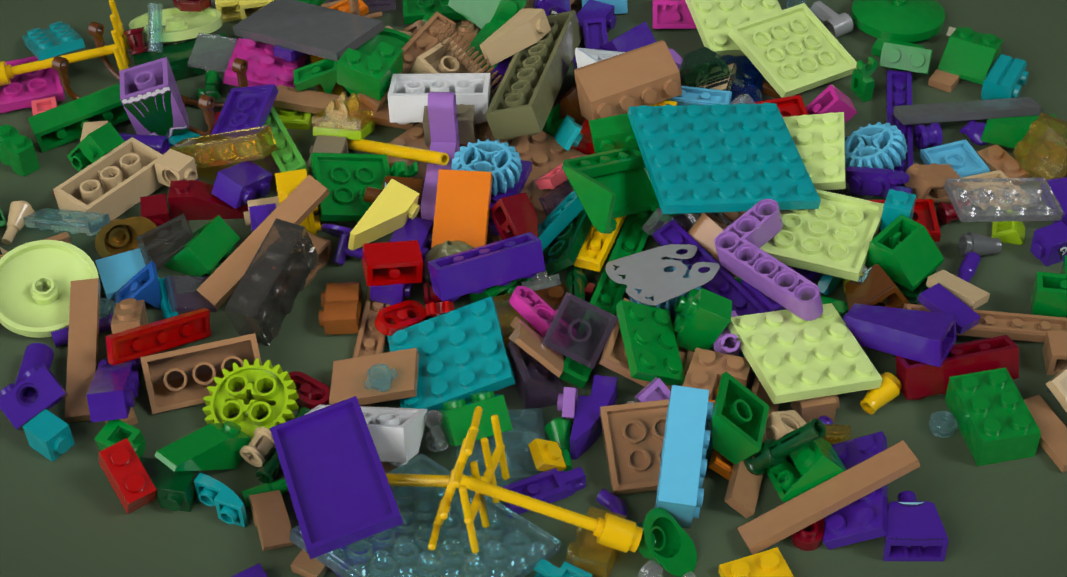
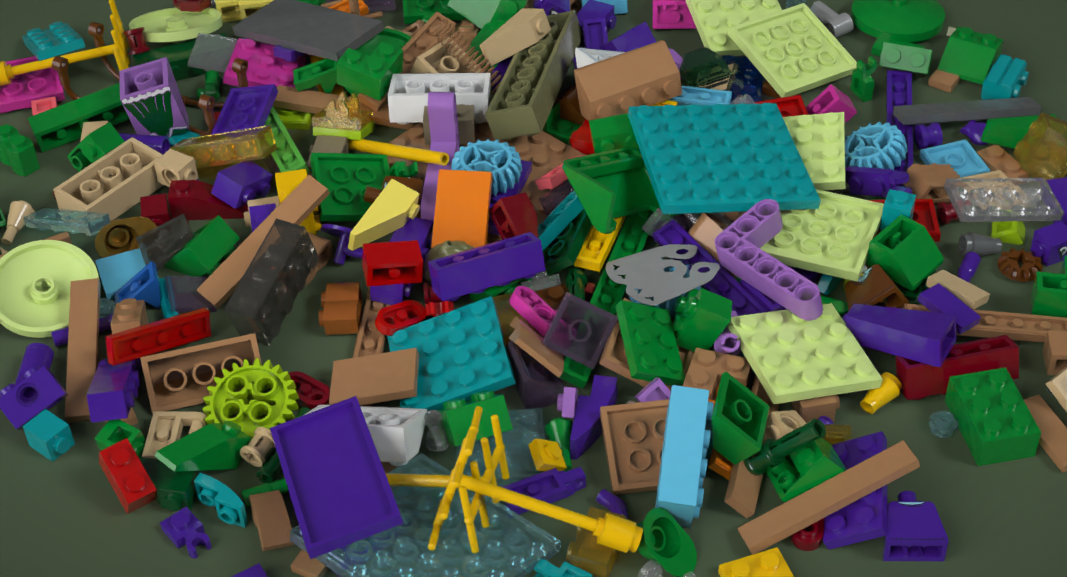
(155, 27): clear light blue pin -> none
(167, 428): none -> tan plate
(185, 529): none -> dark purple plate
(380, 377): clear light blue plate -> none
(568, 133): teal slope -> none
(1009, 265): none -> reddish brown gear

